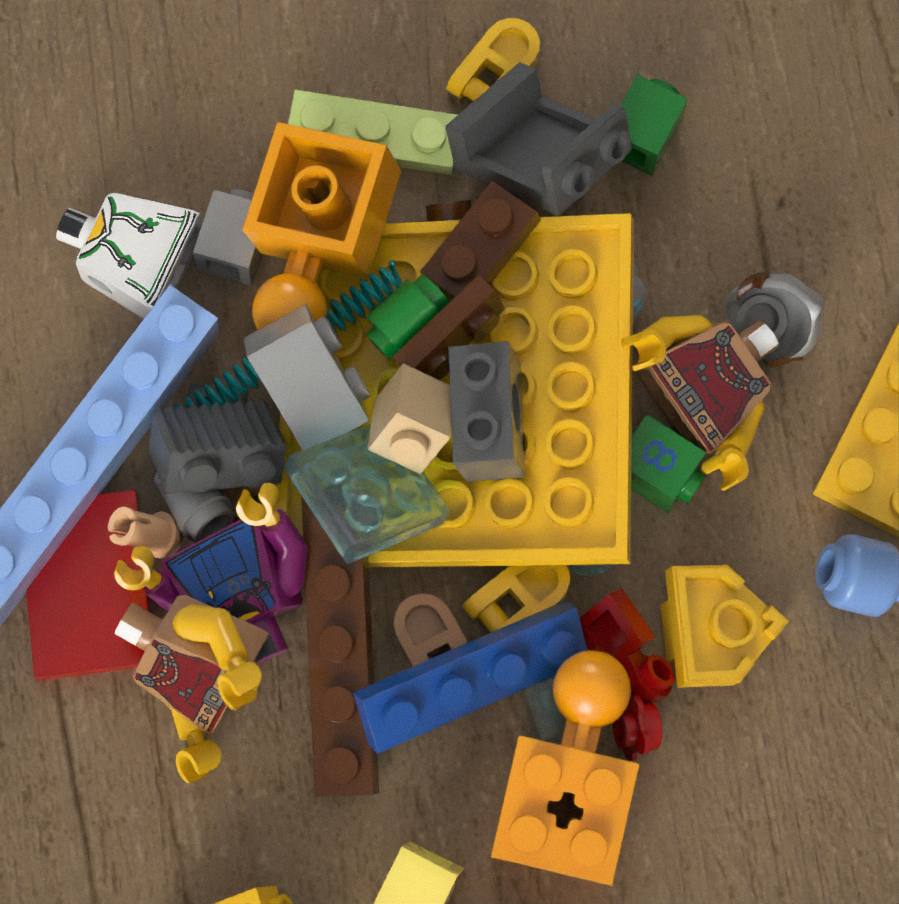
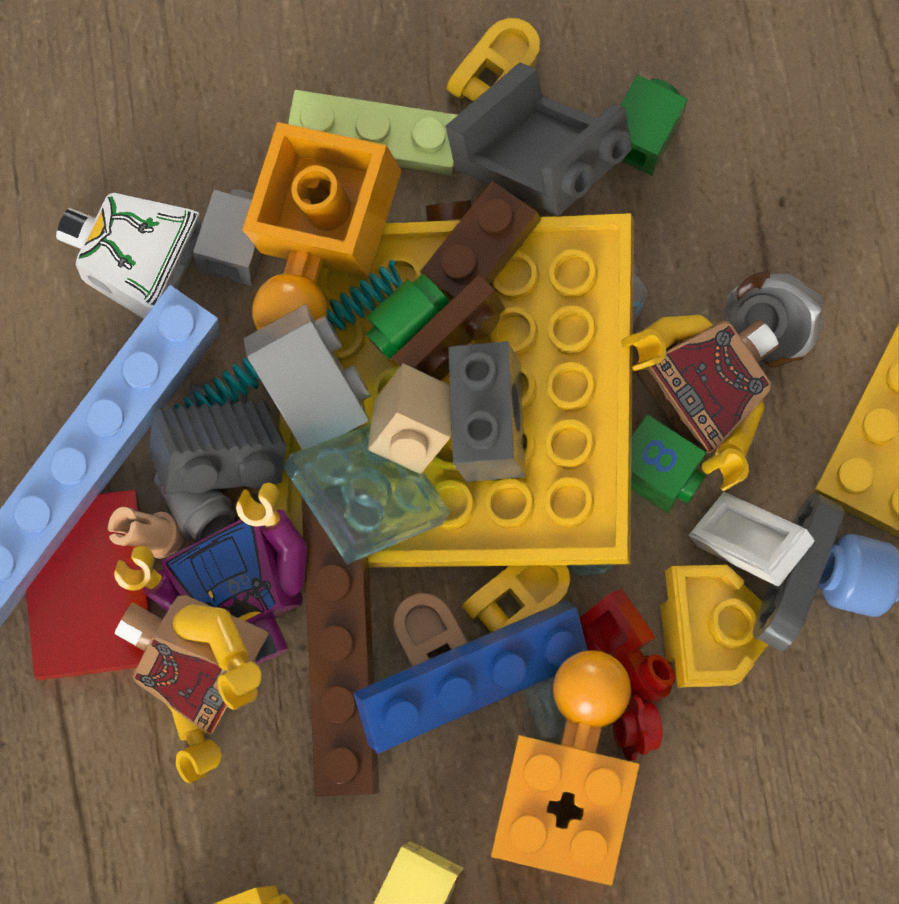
(751, 538): none -> white tile
(788, 605): none -> dark grey beam

